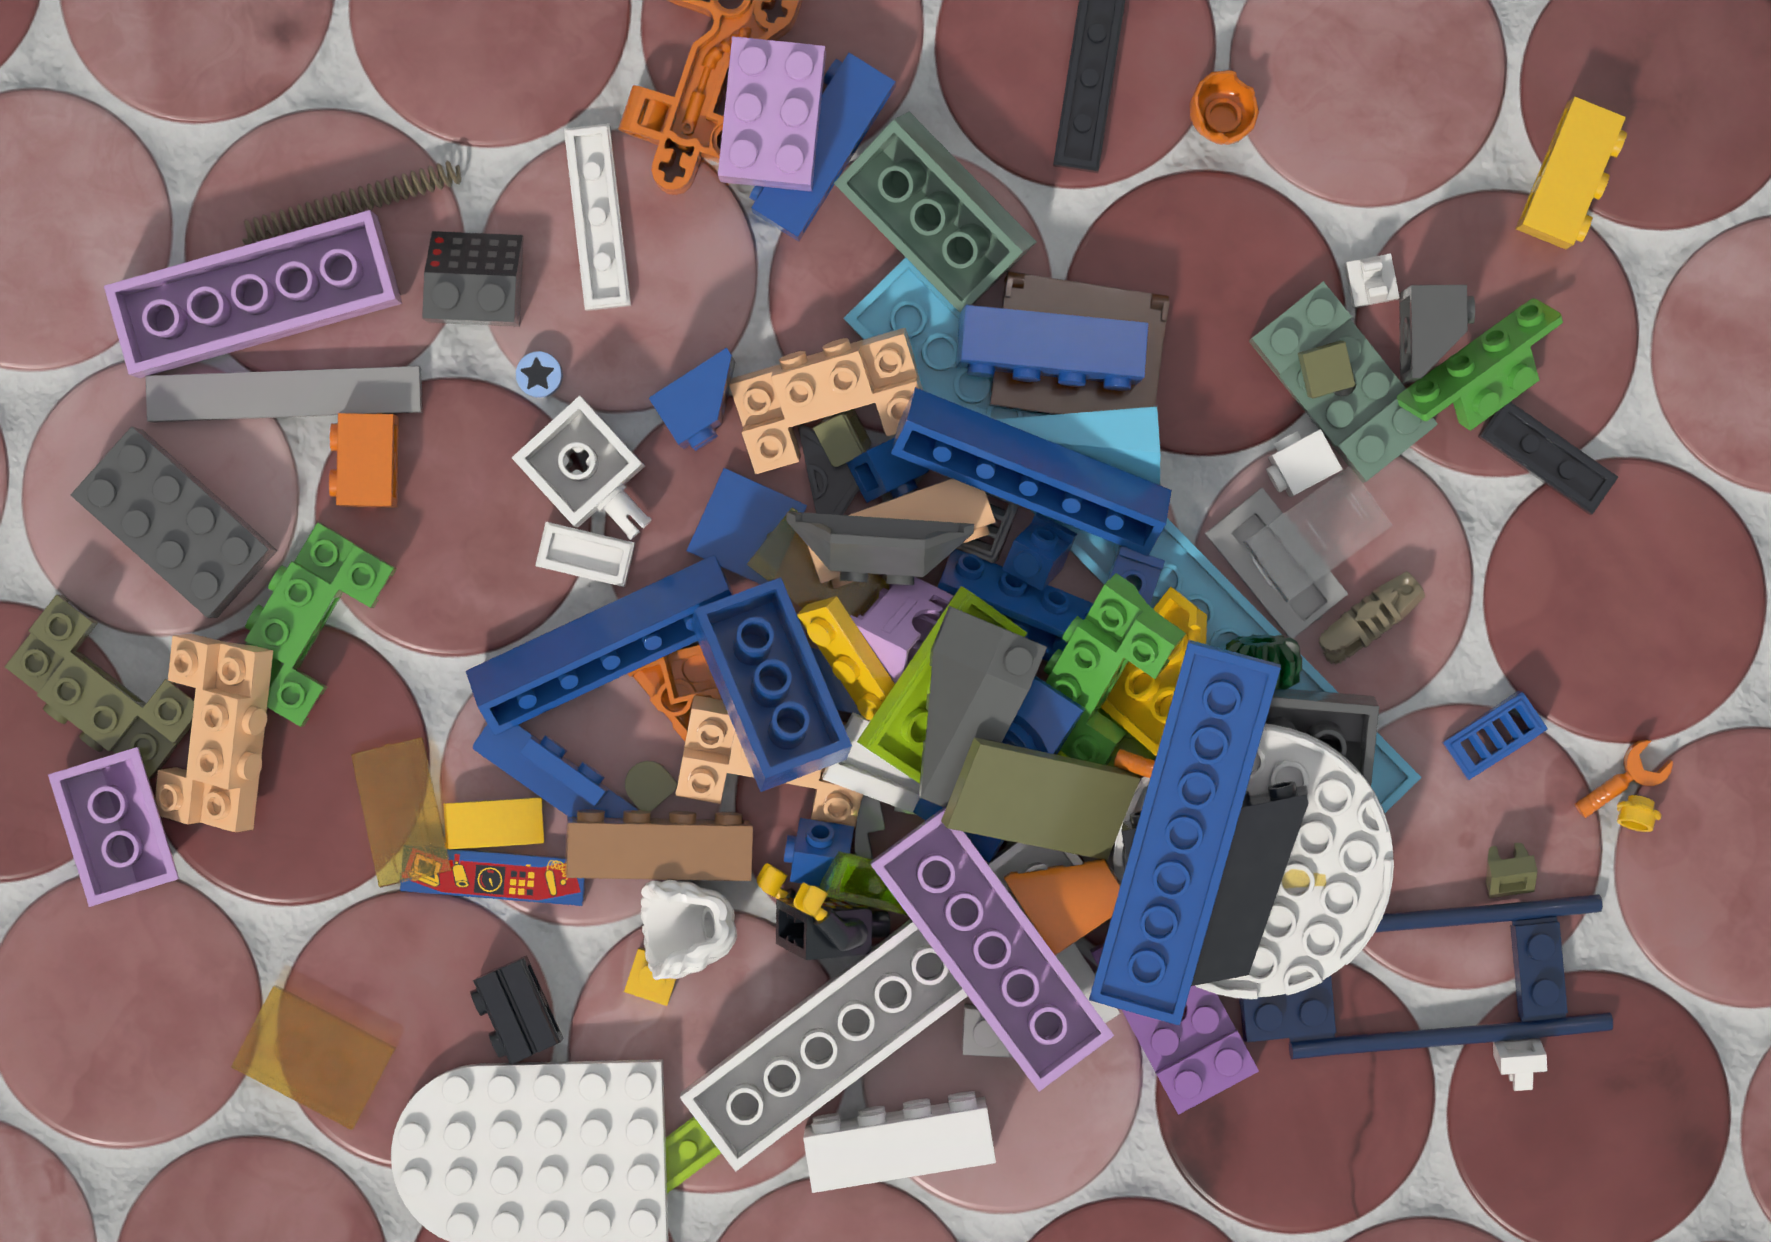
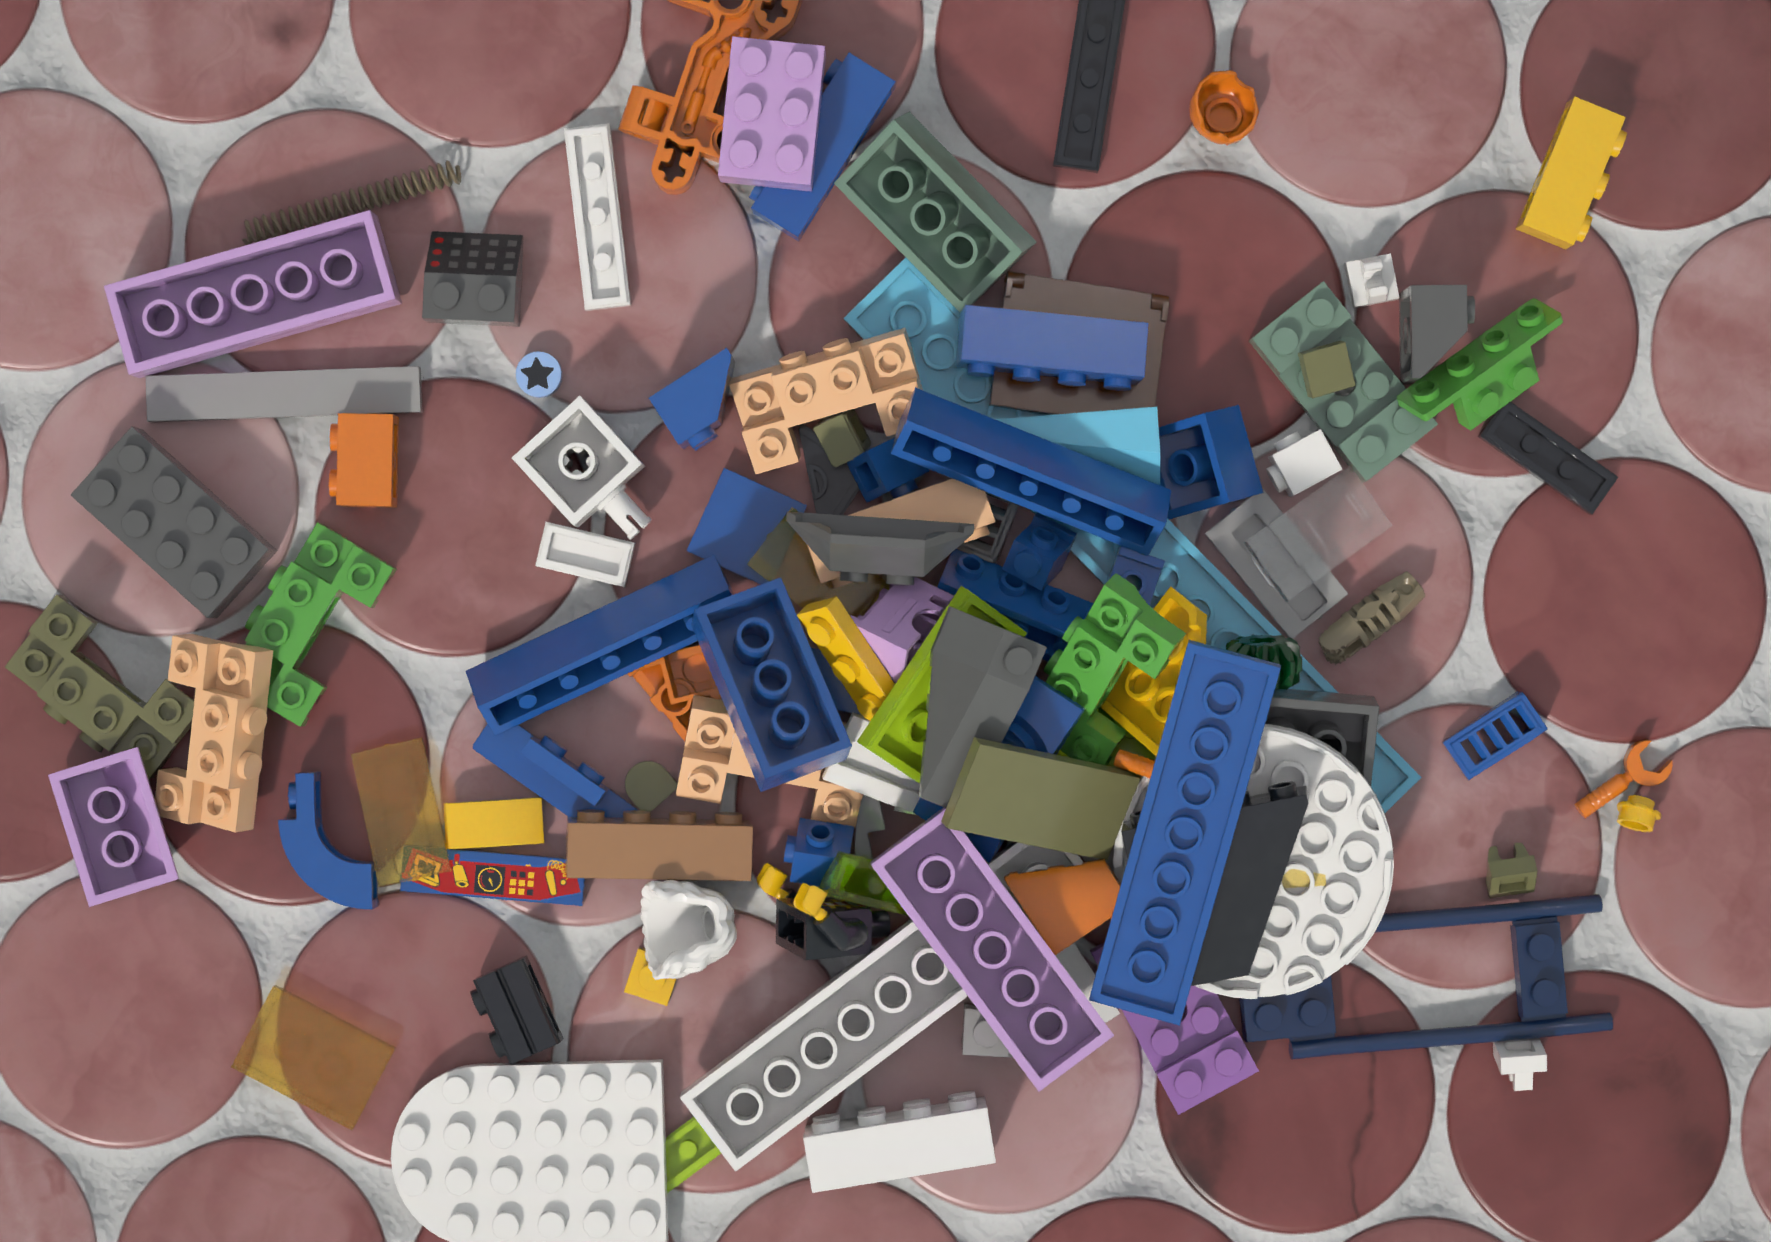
(315, 858): none -> blue arch
(1207, 461): none -> blue slope

